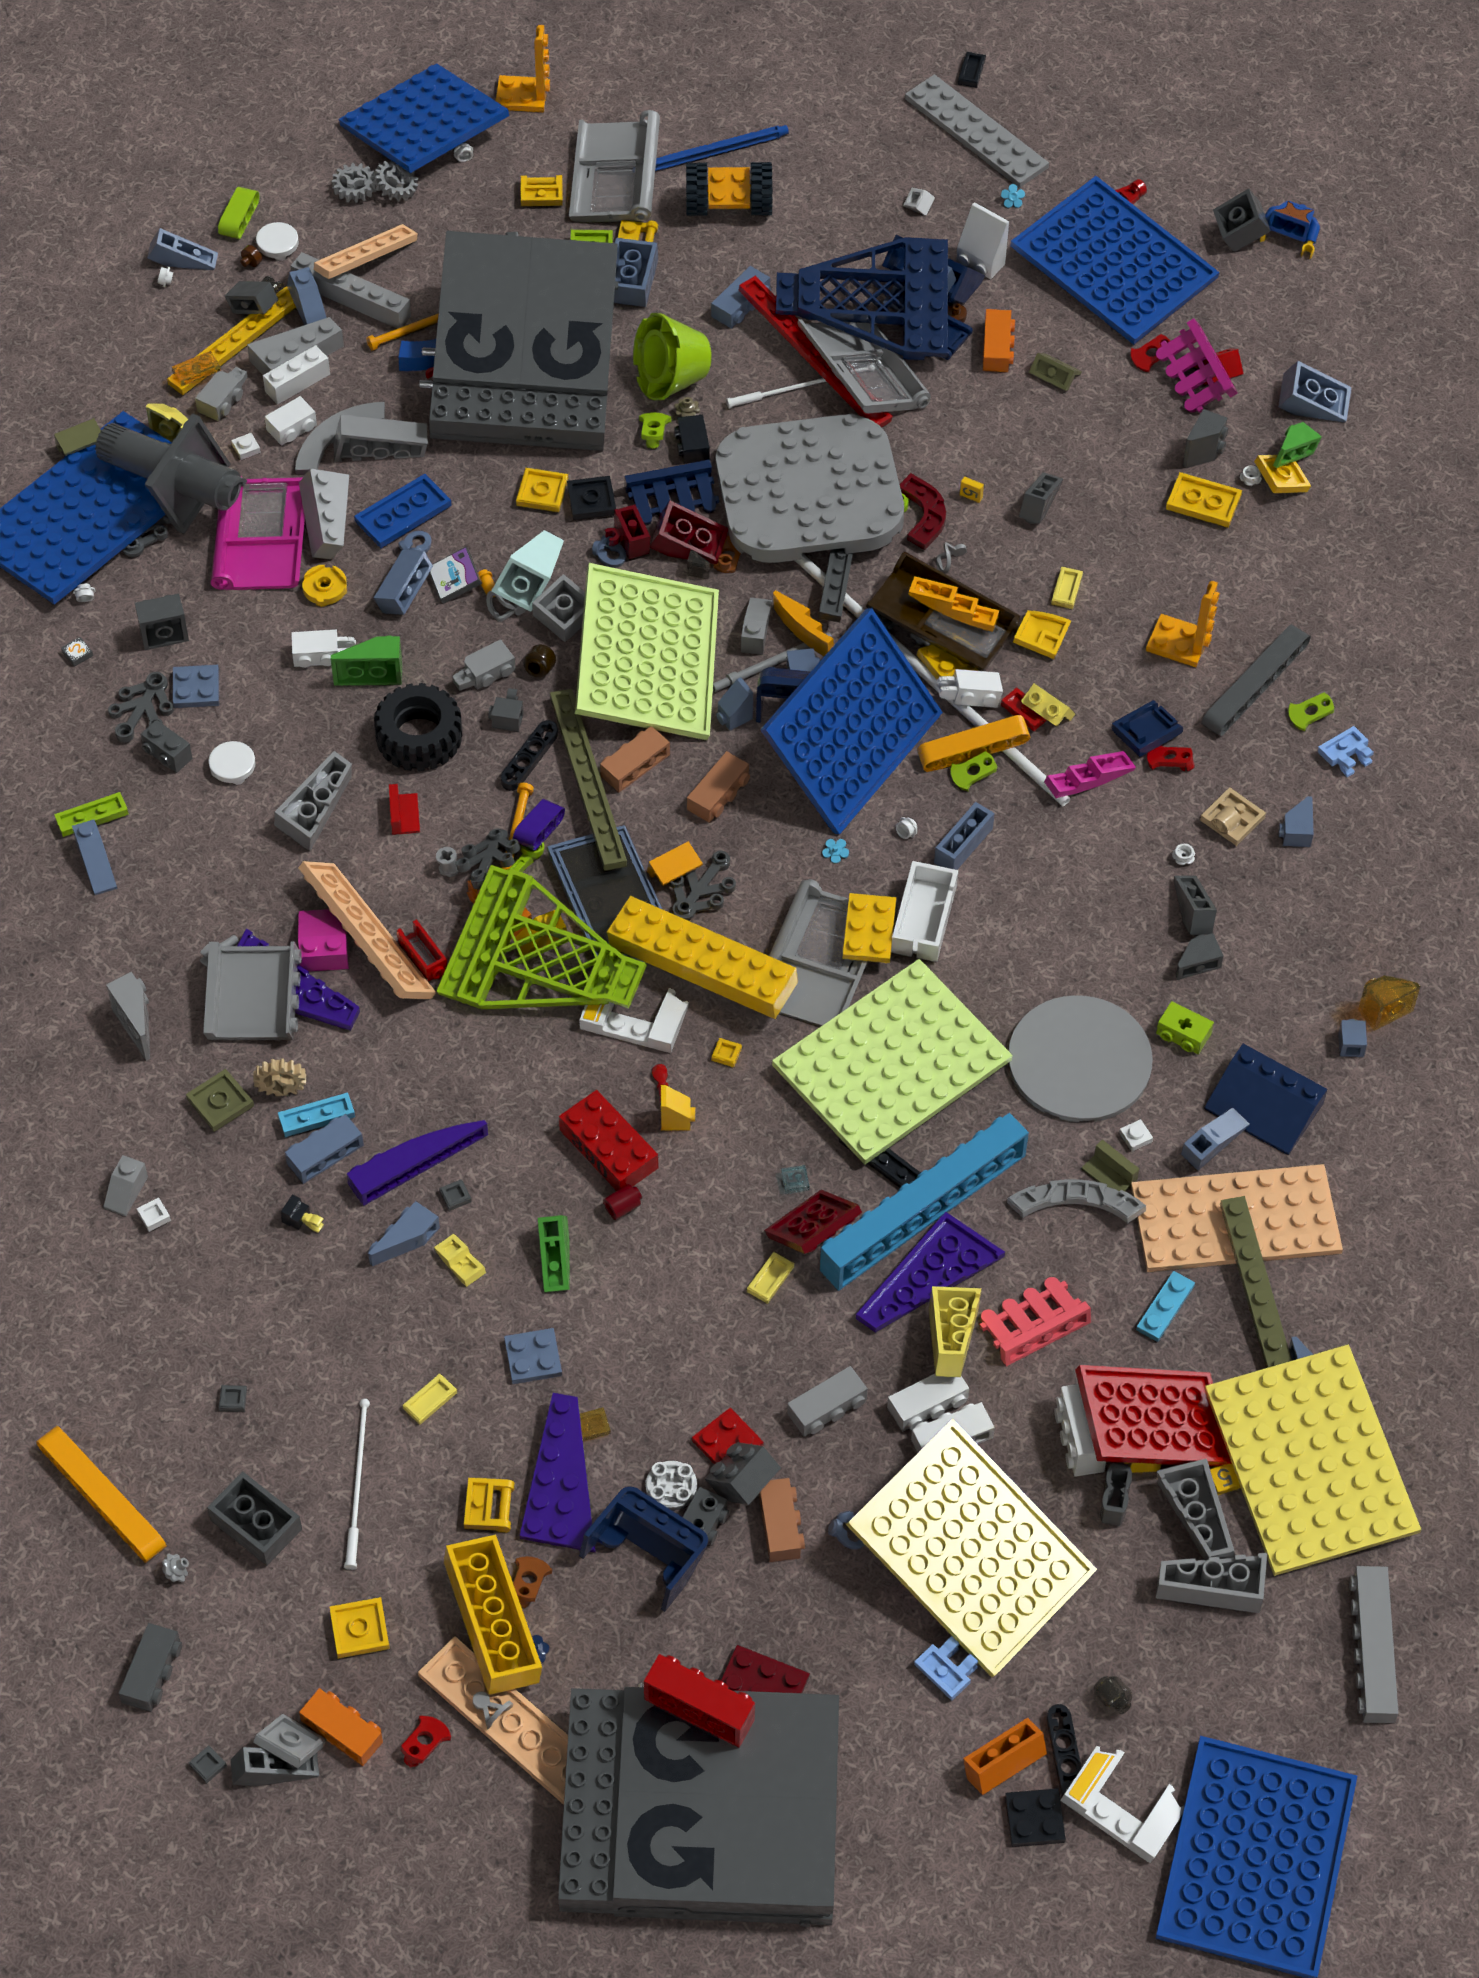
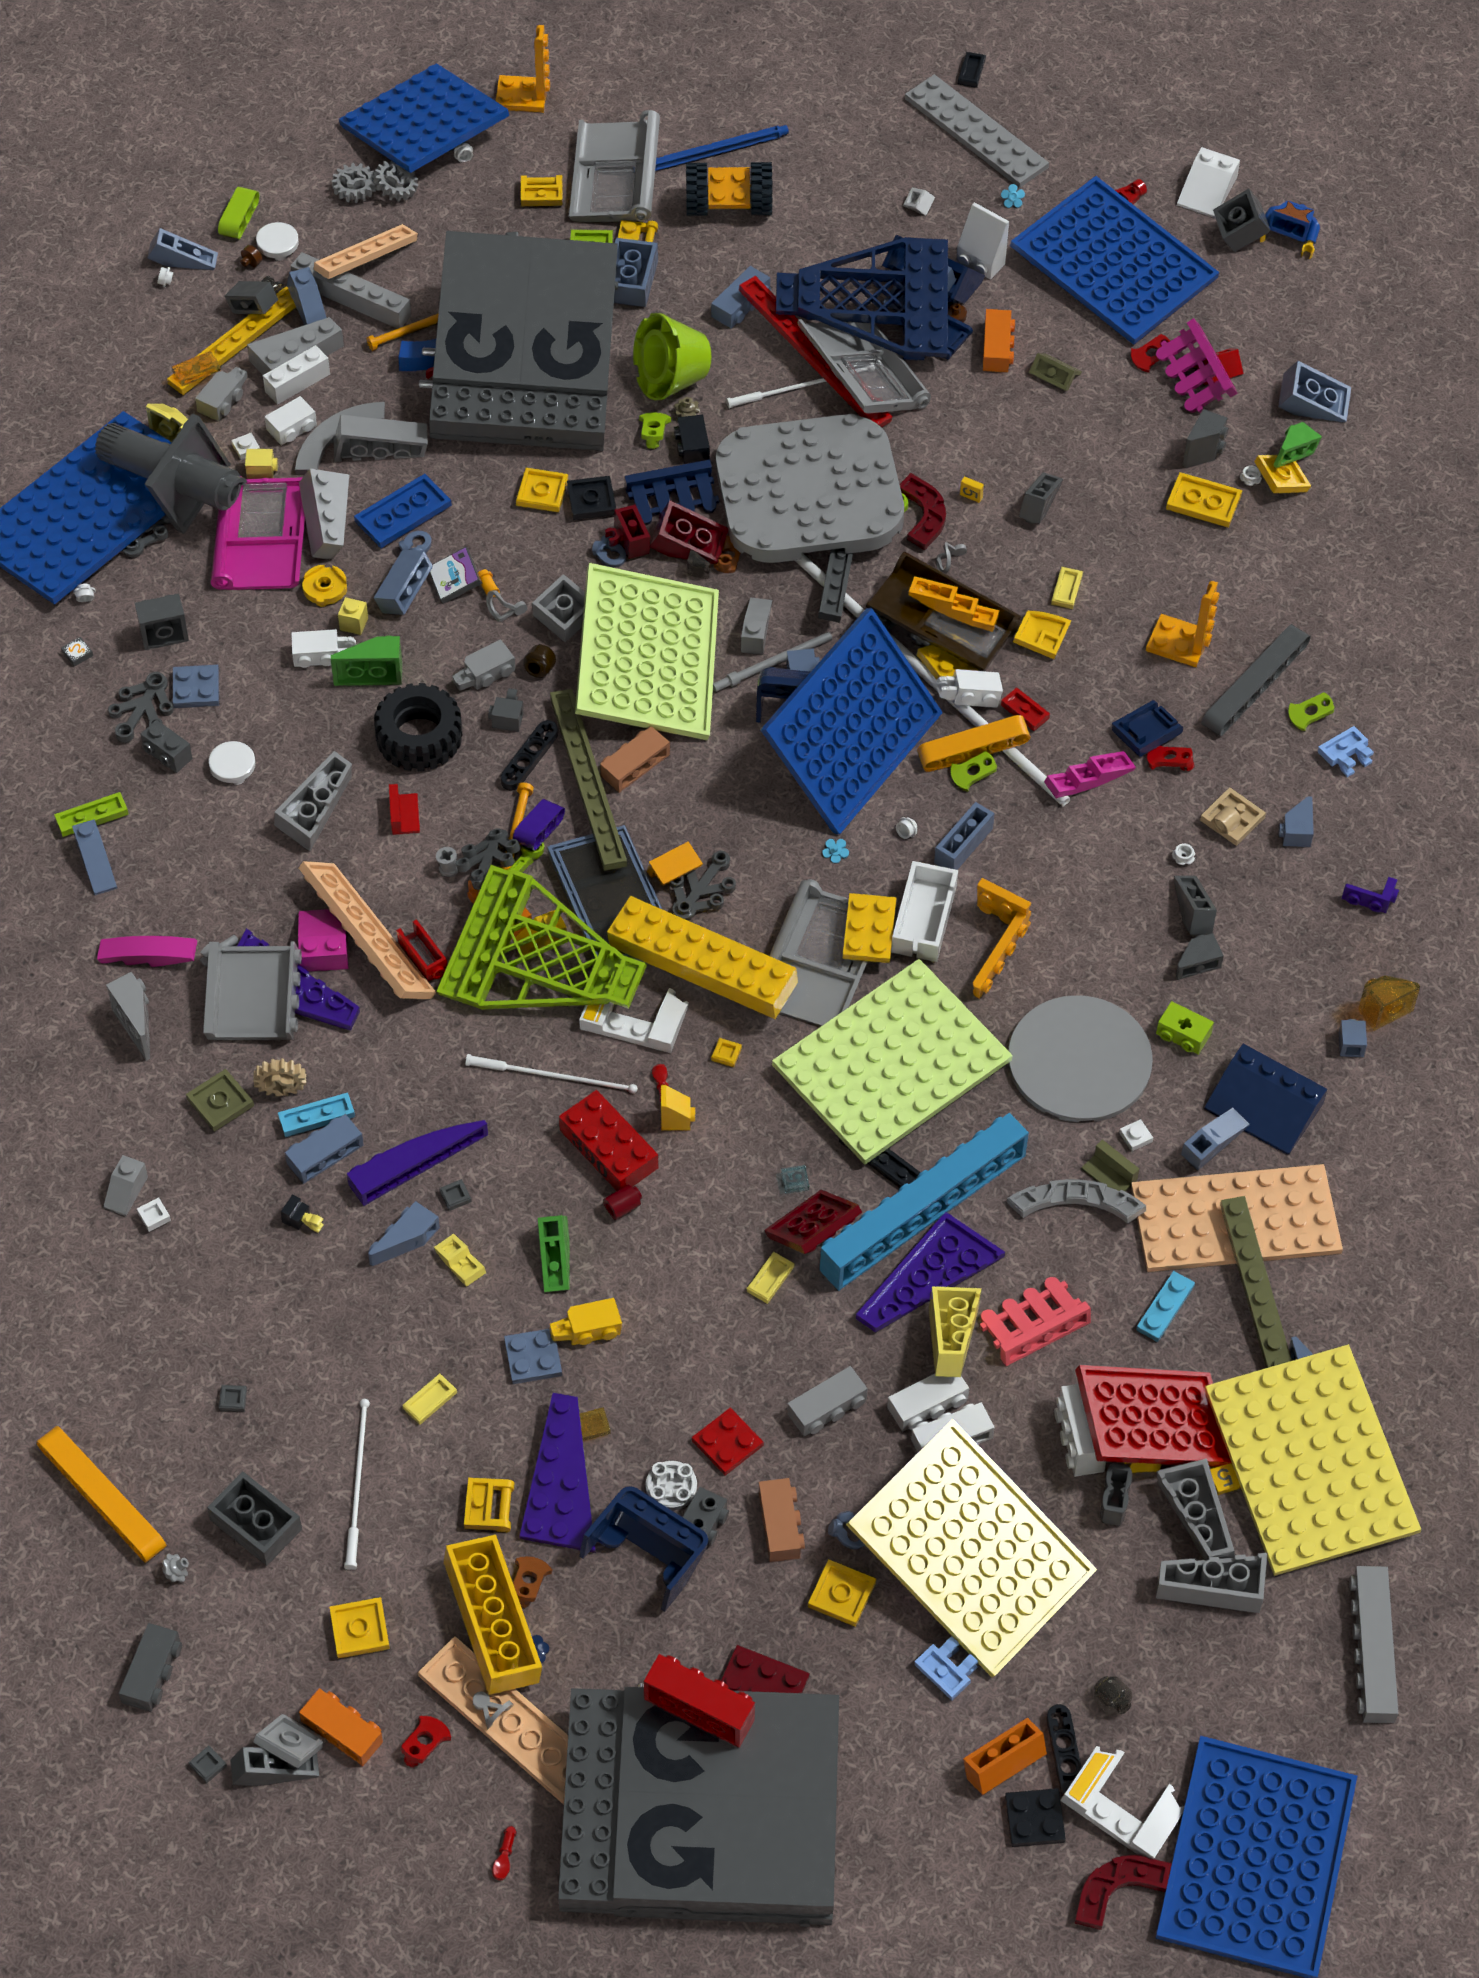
(77, 437): olive panel -> none
(147, 949): none -> dark pink slope
(260, 463): none -> light yellow brick
(353, 616): none -> light yellow brick
(501, 1065): none -> white piece
(502, 1865): none -> red piece
(529, 570): light aqua slope -> none
(588, 1323): none -> yellow hinge
(718, 787): nougat brick -> none
(736, 705): sand blue slope -> none
(742, 1473): dark grey brick -> none
(799, 621): light orange slope -> none
(842, 1593): none -> yellow plate
(1012, 911): none -> light orange bracket
(1047, 705): light yellow bracket -> none
(1114, 1875): none -> dark red plate
(1208, 182): none -> white slope
(1372, 900): none -> dark purple bracket

